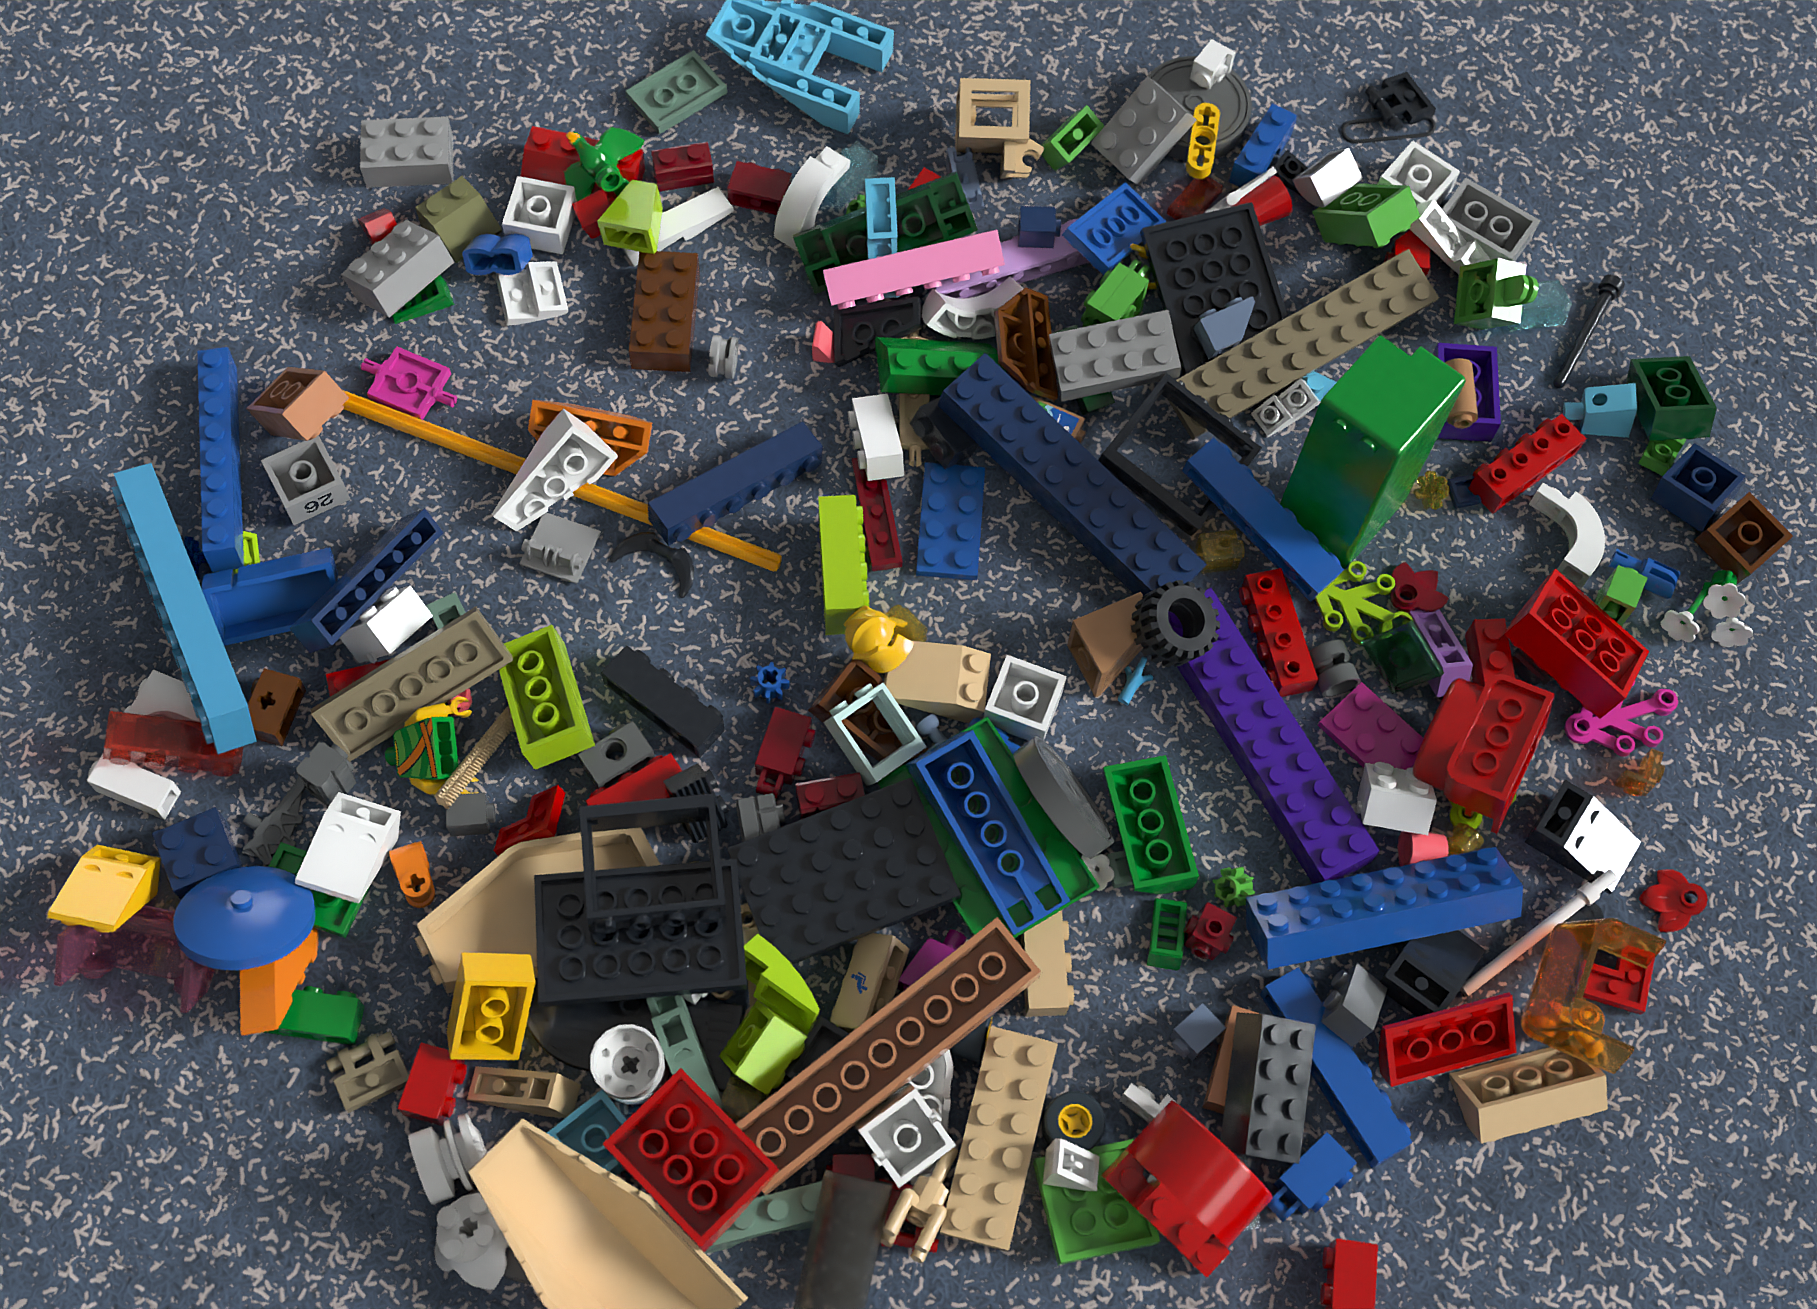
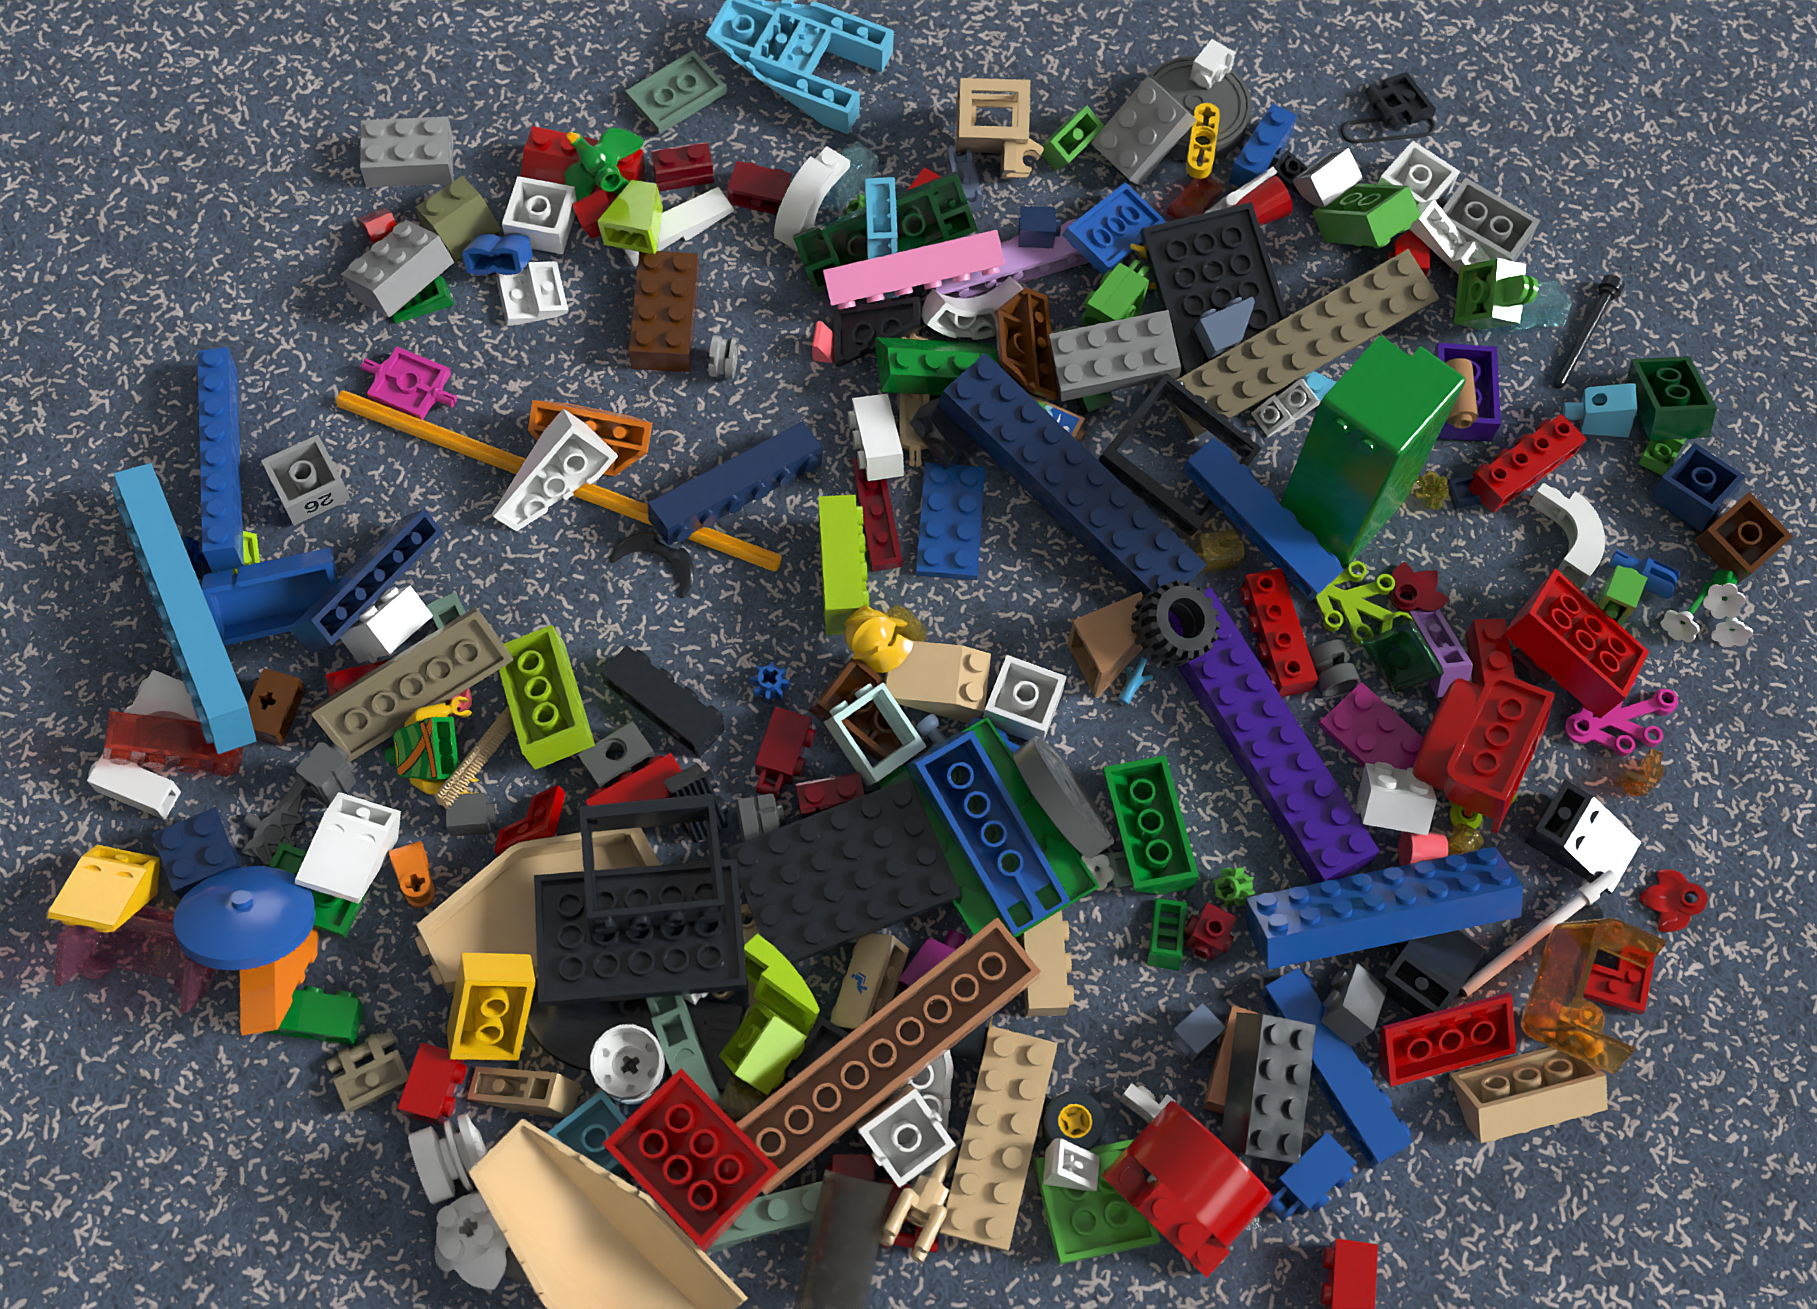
(298, 403): nougat brick -> none
(559, 547): light grey hinge -> none

